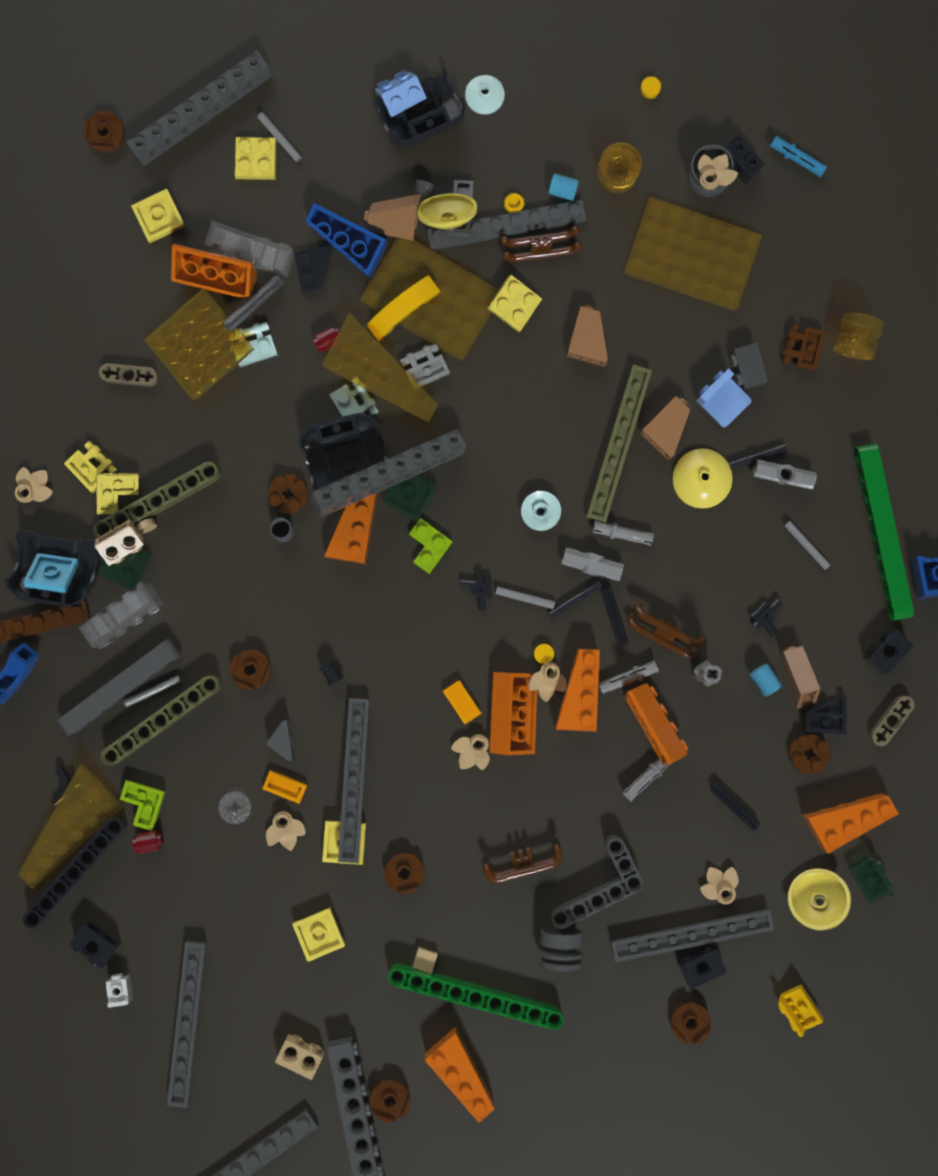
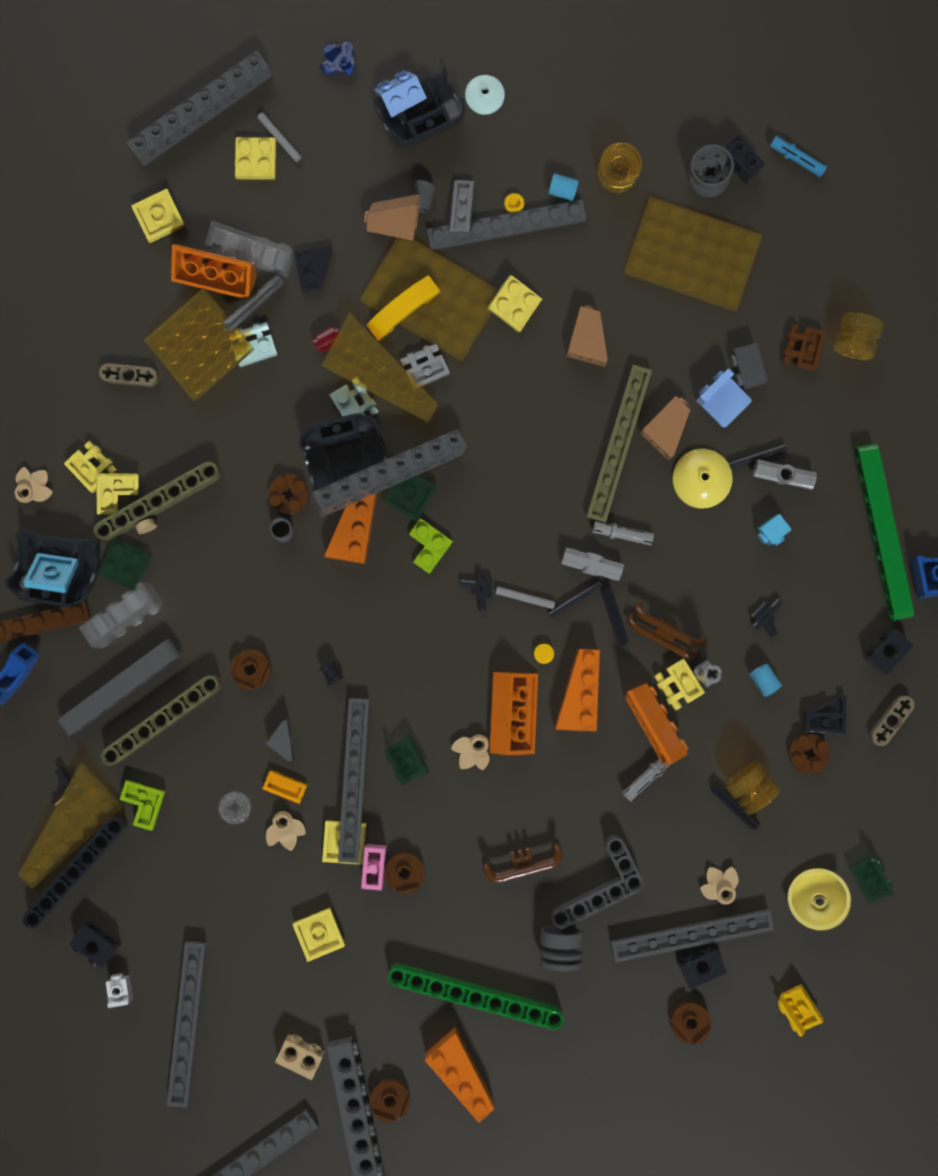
(97, 123): reddish brown plate -> none
(116, 538): tan brick -> none
(147, 842): dark red brick -> none
(152, 691): light grey bar -> none
(336, 57): none -> clear blue plate
(351, 240): blue wedge -> none
(373, 867): none -> bright pink brick
(406, 760): none -> clear green bracket
(425, 960): tan tile -> none
(447, 210): light yellow dish -> none
(462, 702): light orange tile -> none
(541, 246): reddish brown piece -> none
(542, 500): light aqua dish -> none
(546, 683): tan plate -> none
(628, 677): light grey pin -> none
(650, 87): yellow tile -> none
(684, 680): none -> light yellow plate
(716, 170): tan plate -> none
(755, 791): none -> clear yellow wheel
(773, 531): none -> medium azure brick
(800, 676): medium nougat slope -> none
(807, 545): light grey bar -> none
(848, 821): orange wedge -> none

